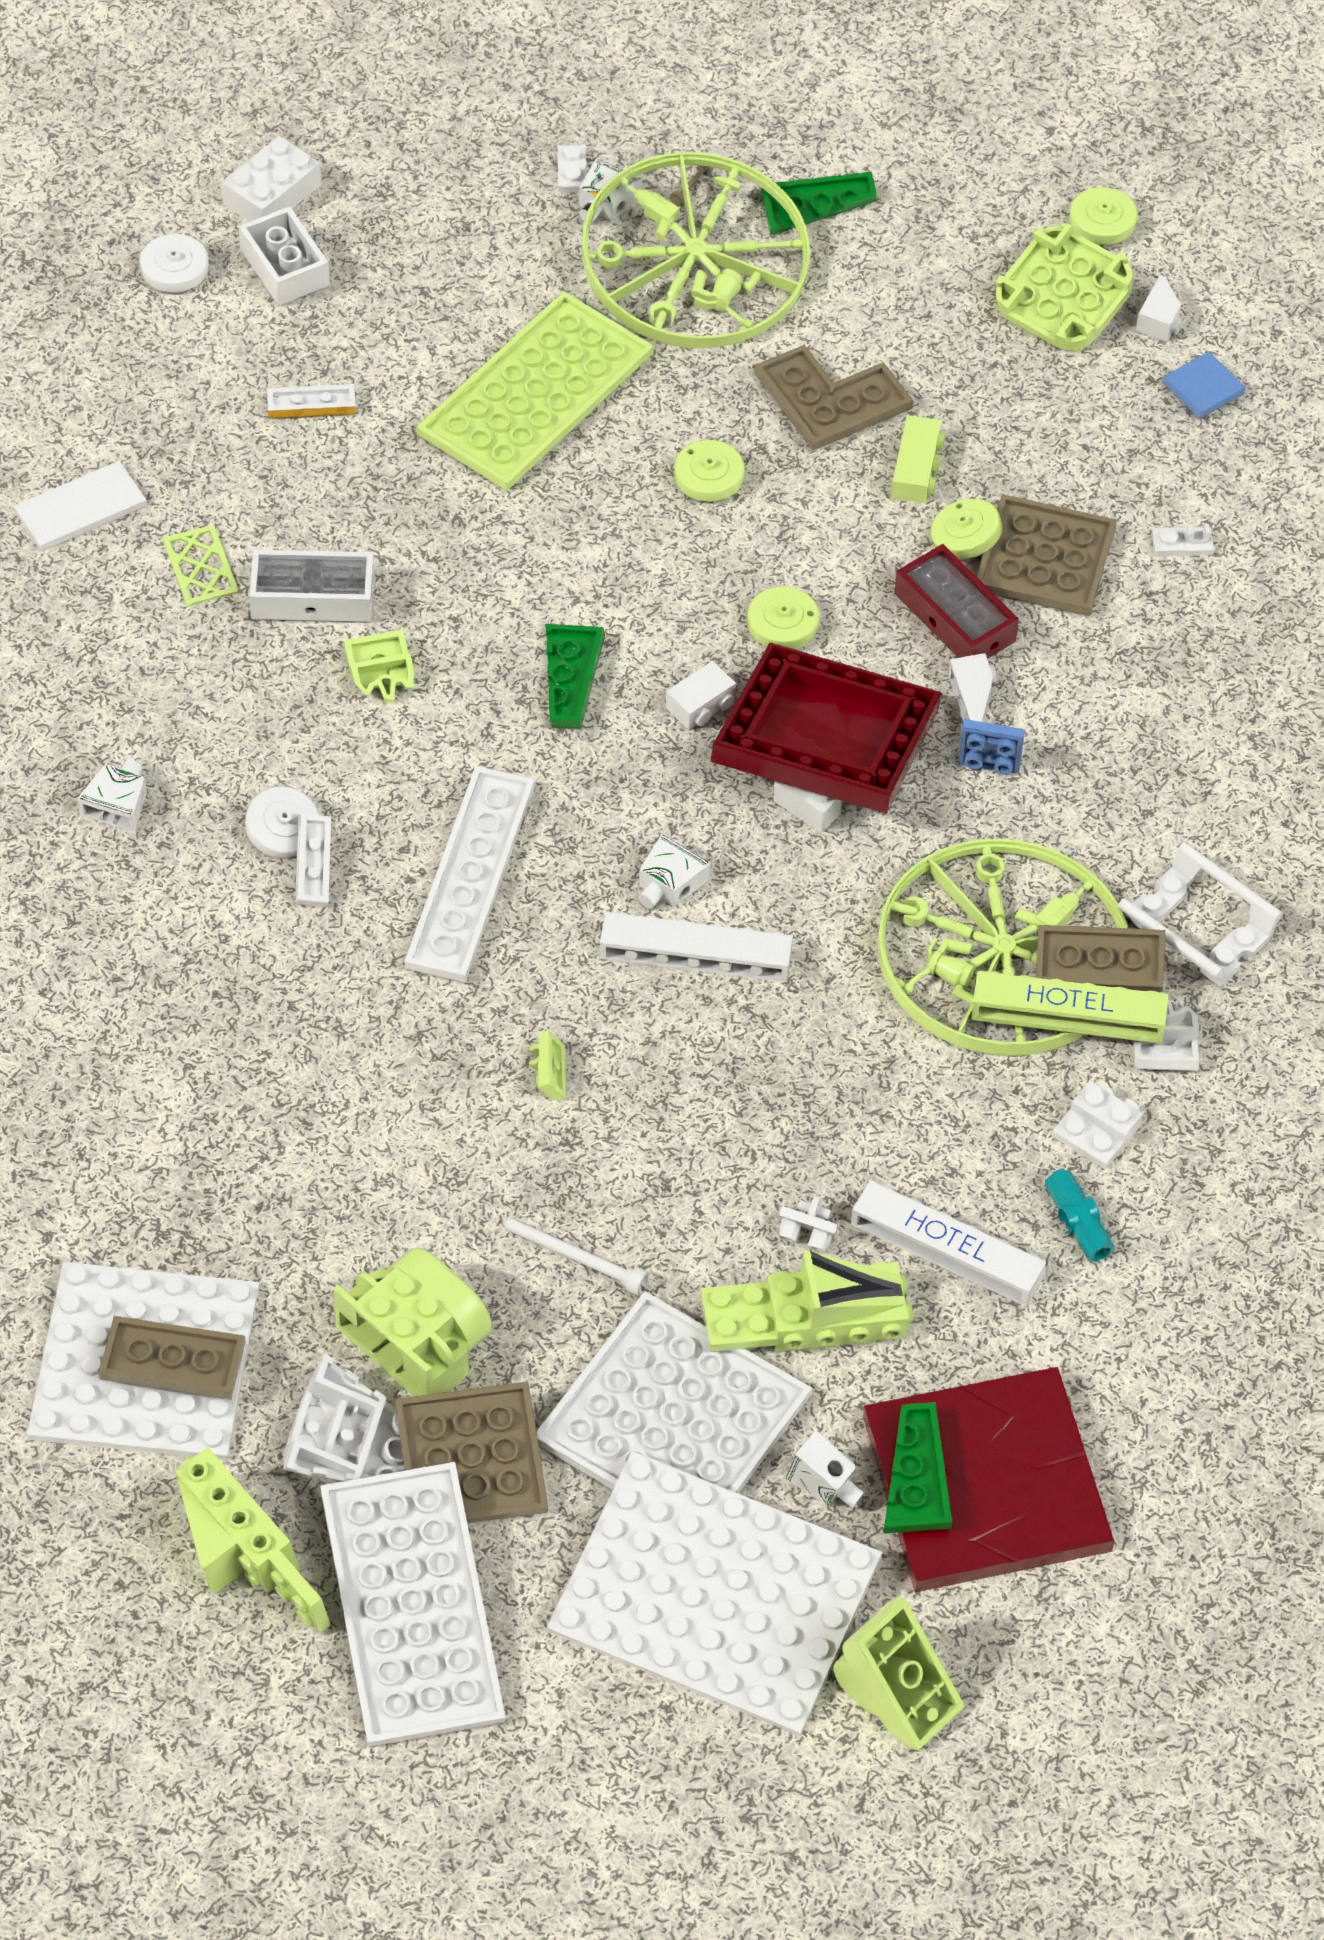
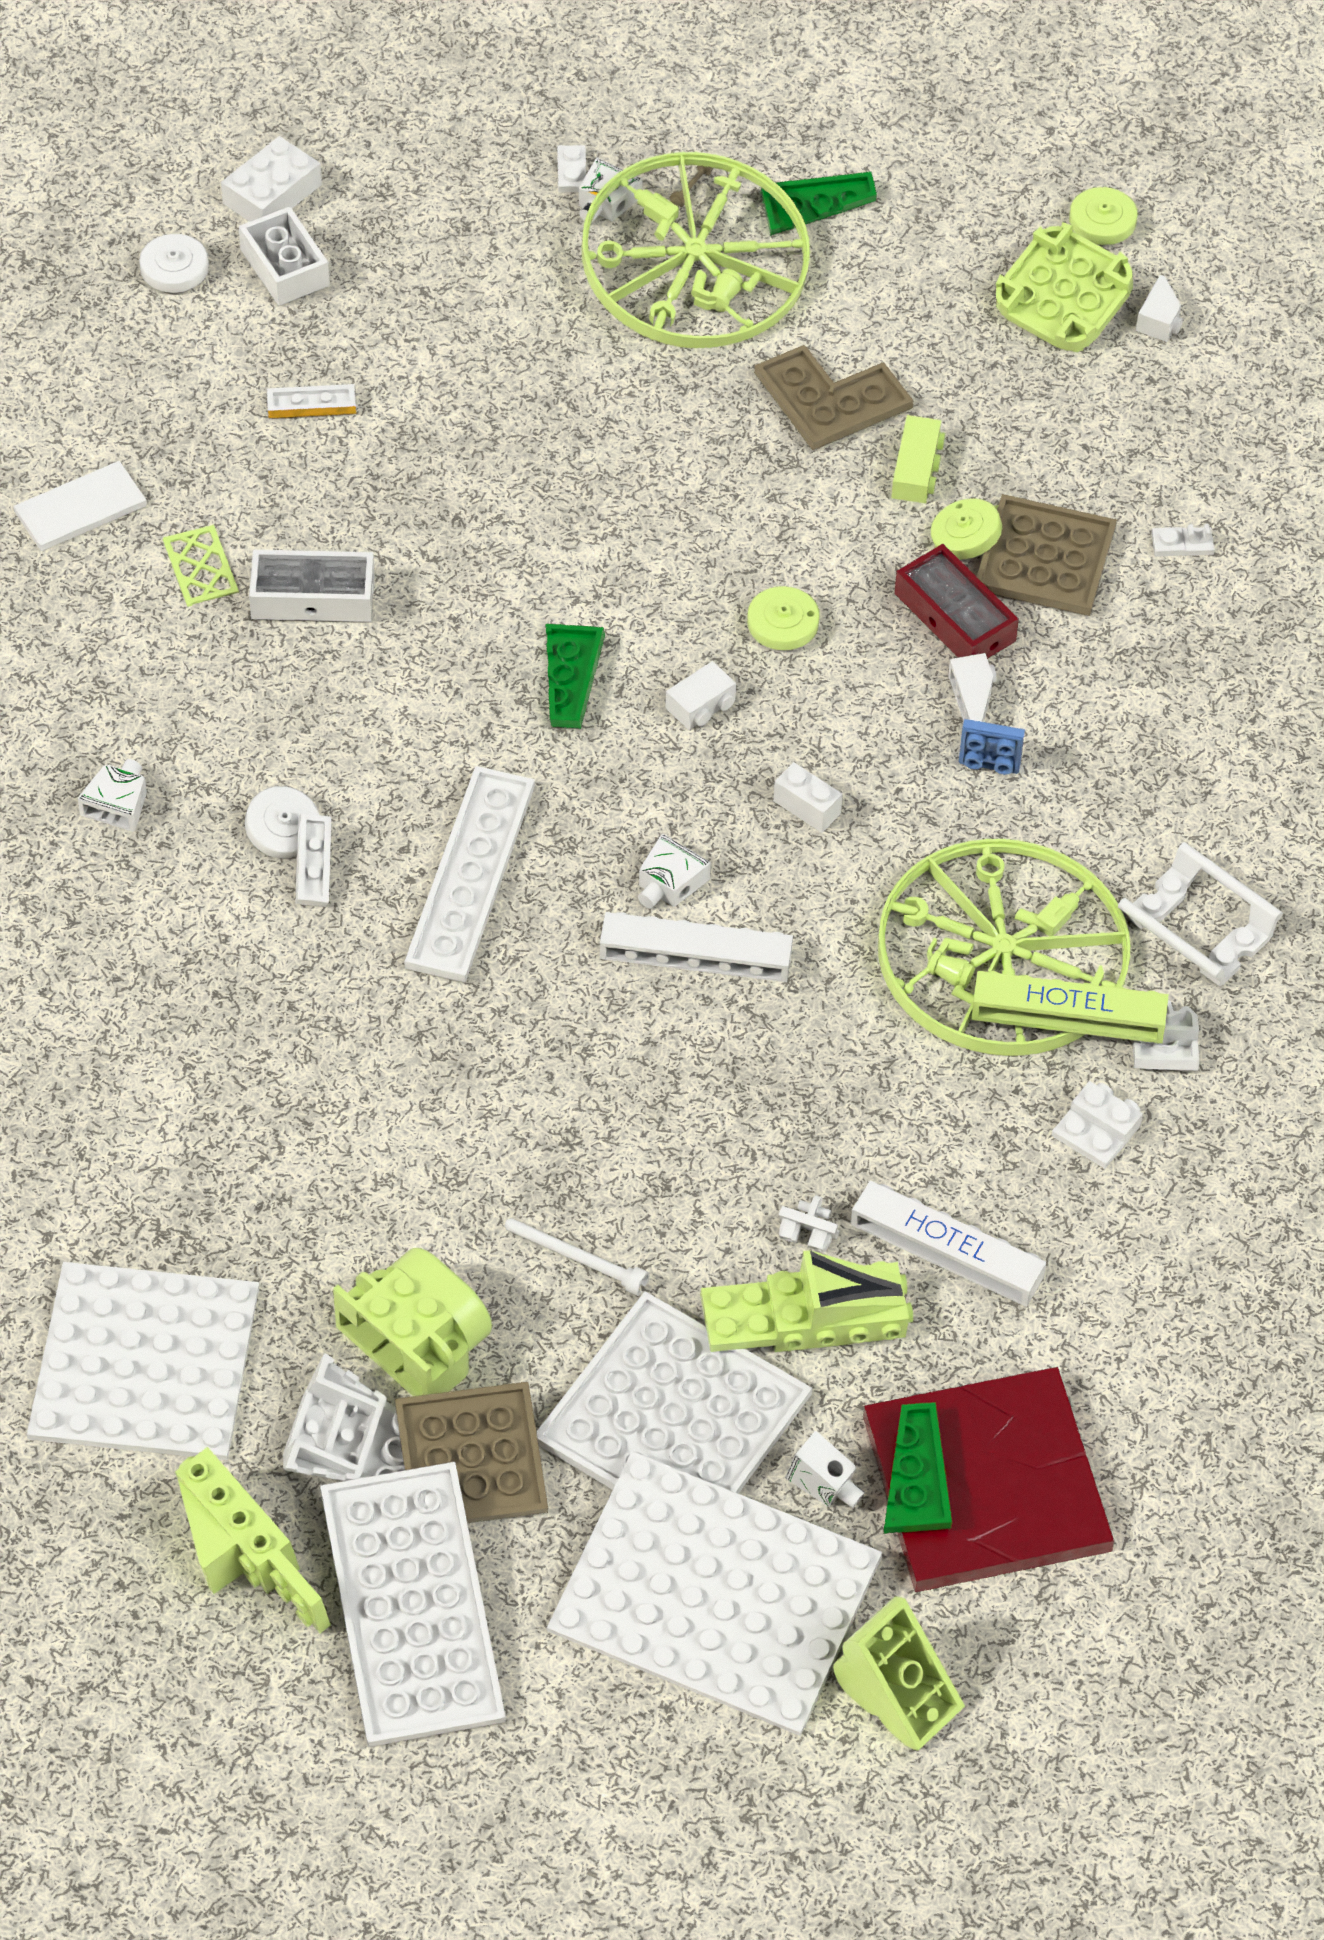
(172, 1357): dark tan plate -> none
(380, 663): yellowish green plate -> none
(535, 390): yellowish green plate -> none
(550, 1065): yellowish green plate -> none
(709, 470): yellowish green wheel -> none
(826, 727): dark red tile -> none
(1079, 1215): teal piece -> none
(1102, 956): dark tan plate -> none
(1204, 385): medium blue tile -> none

